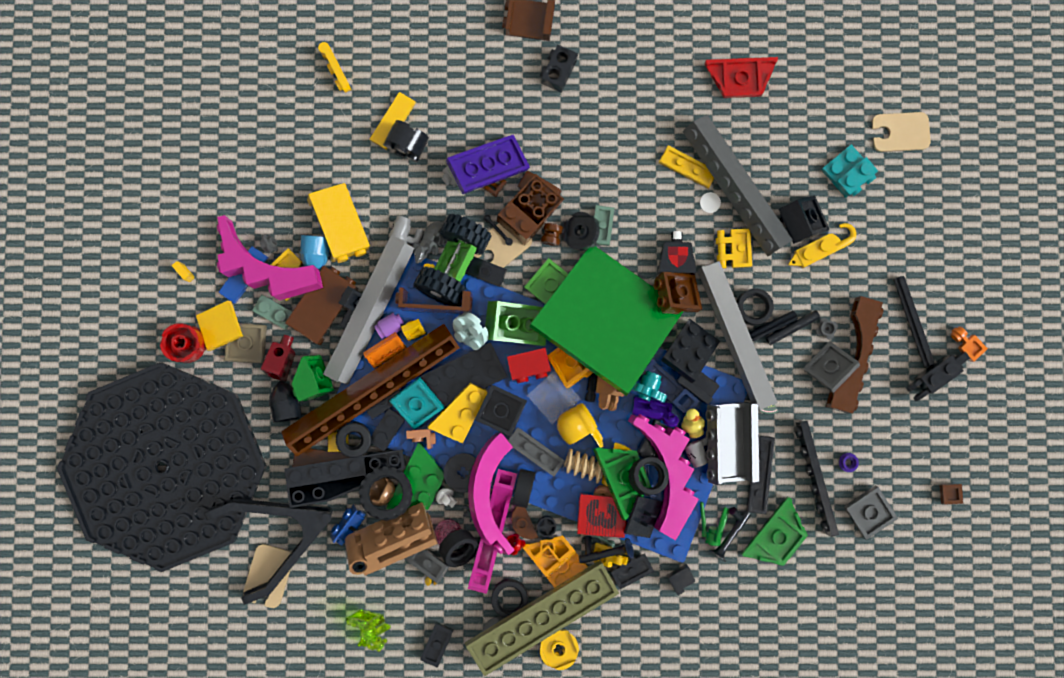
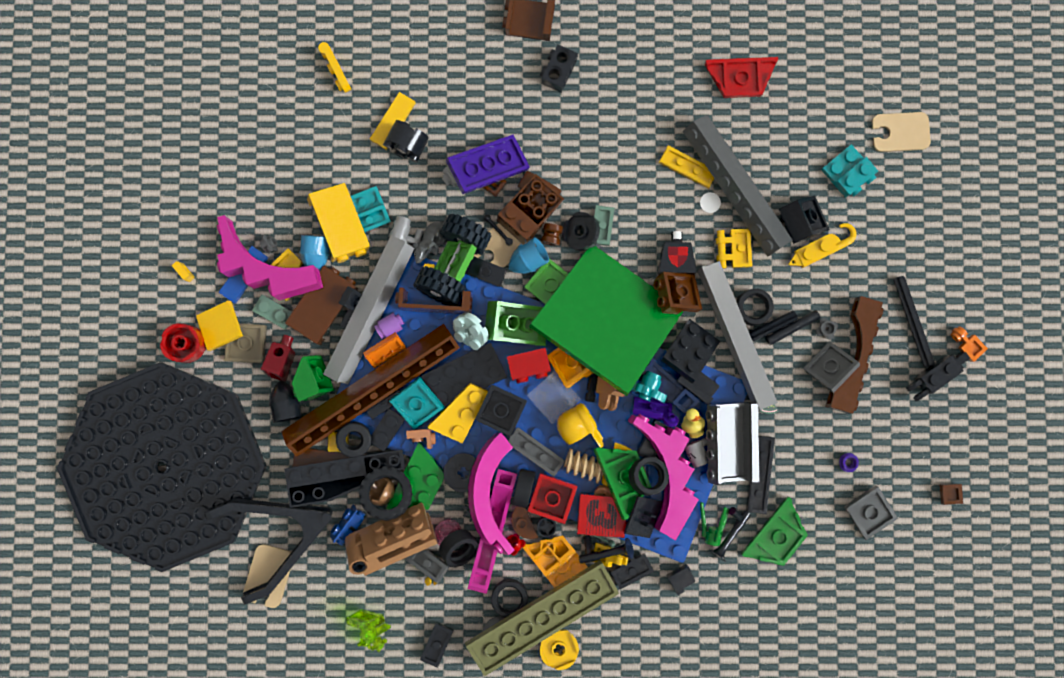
(370, 208): none -> teal slope
(413, 329): yellow plate -> none
(445, 497): white plate -> none
(528, 257): none -> dark azure helmet
(552, 498): none -> red brick
(818, 485): black plate -> none

